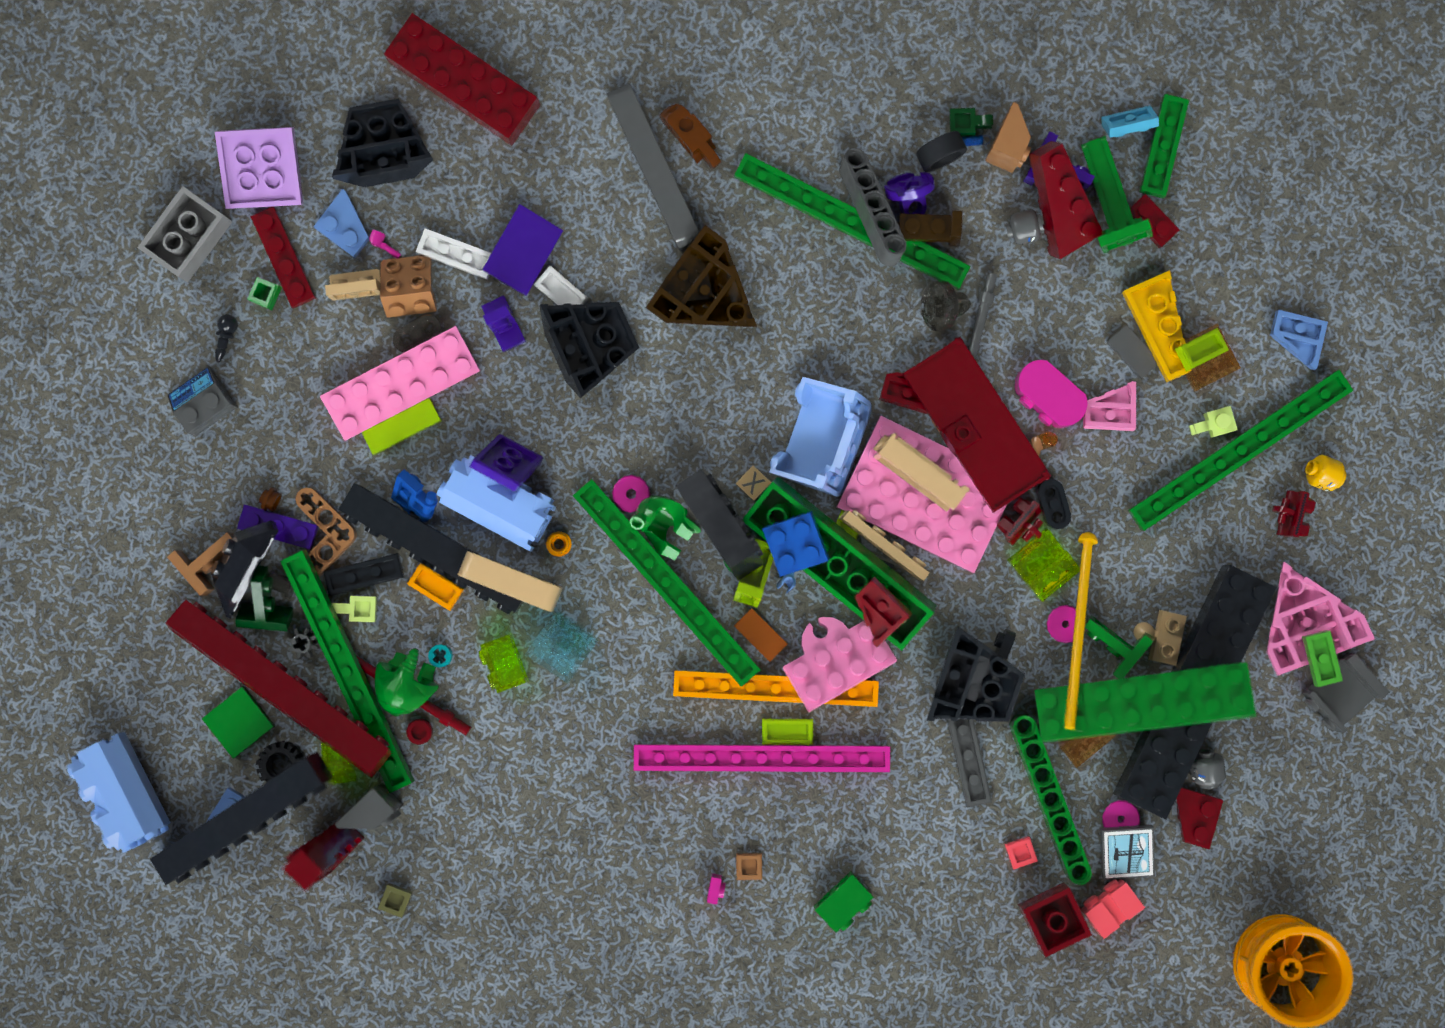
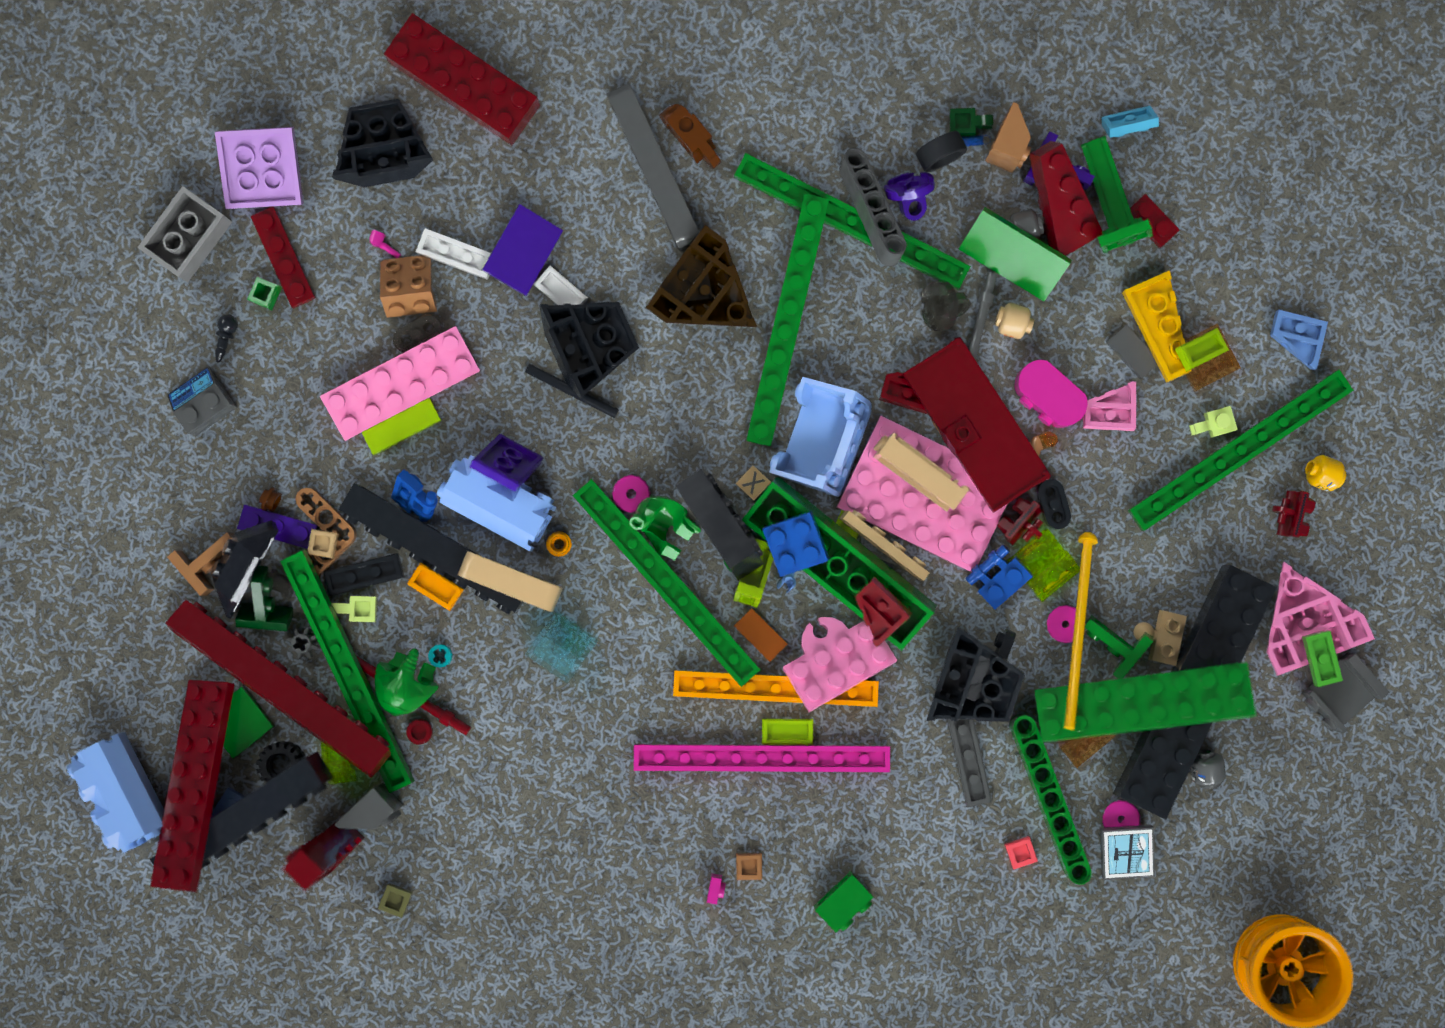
(192, 785): none -> dark red plate
(322, 543): none -> tan tile
(343, 225): medium blue wing -> none
(353, 285): tan bracket -> none
(503, 323): dark purple bracket -> none
(503, 663): clear neon green brick -> none
(564, 387): none -> black bar
(787, 320): none -> green plate
(932, 227): dark brown bracket -> none
(1004, 582): none -> blue plate
(1014, 254): none -> tile
(1014, 320): none -> tan head
(1054, 919): dark red brick -> none
(1111, 907): coral brick -> none
(1164, 146): green plate -> none
(1197, 817): dark red wing -> none

